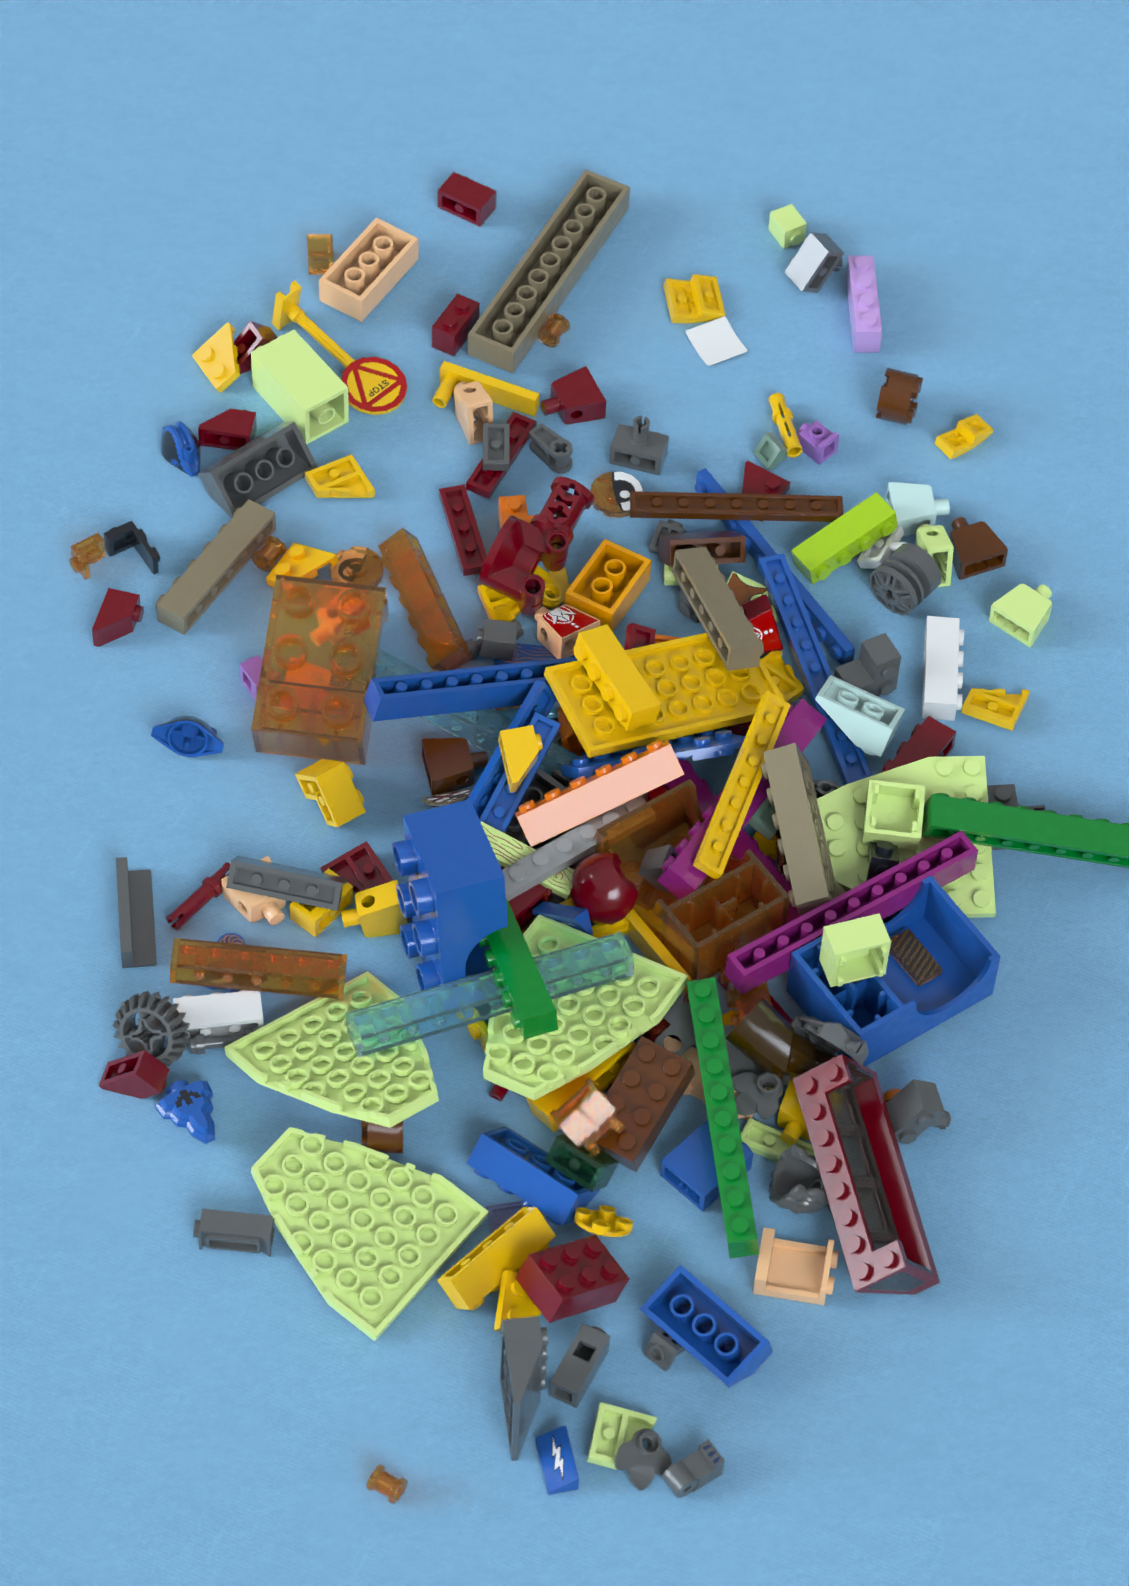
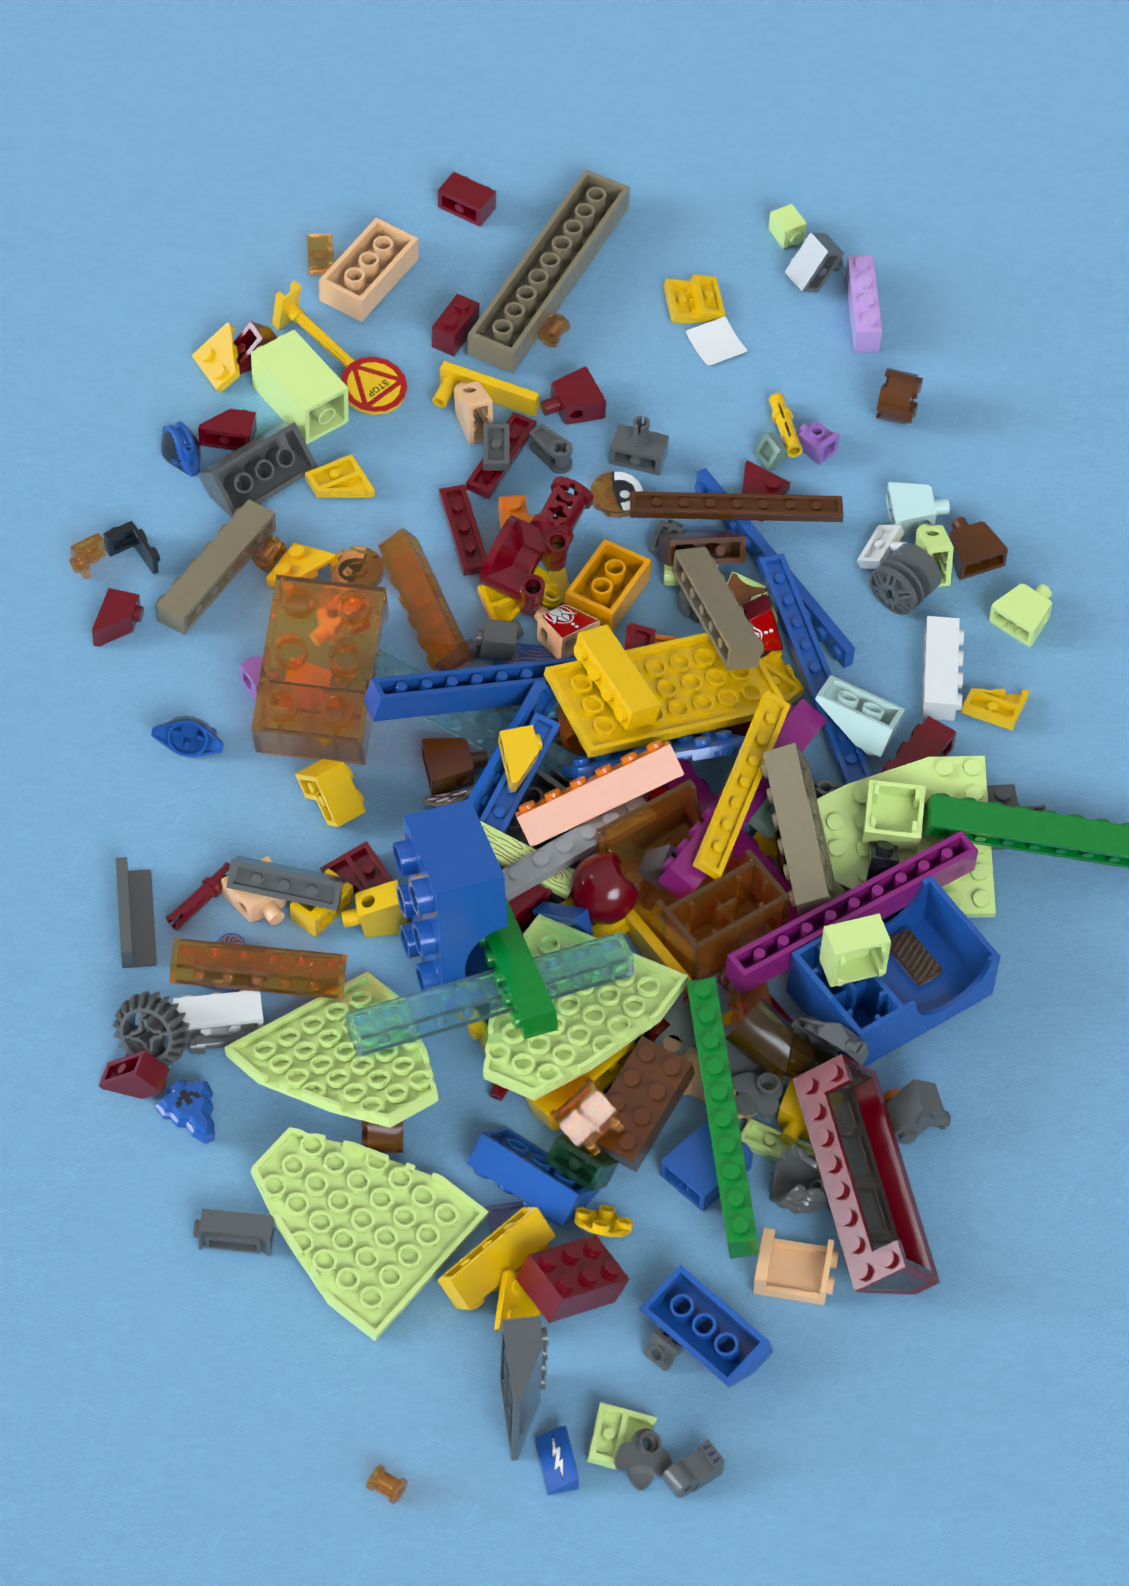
(579, 1365): dark grey brick -> none
(844, 538): lime brick -> none
(876, 667): dark grey brick -> none
(965, 437): yellow slope -> none

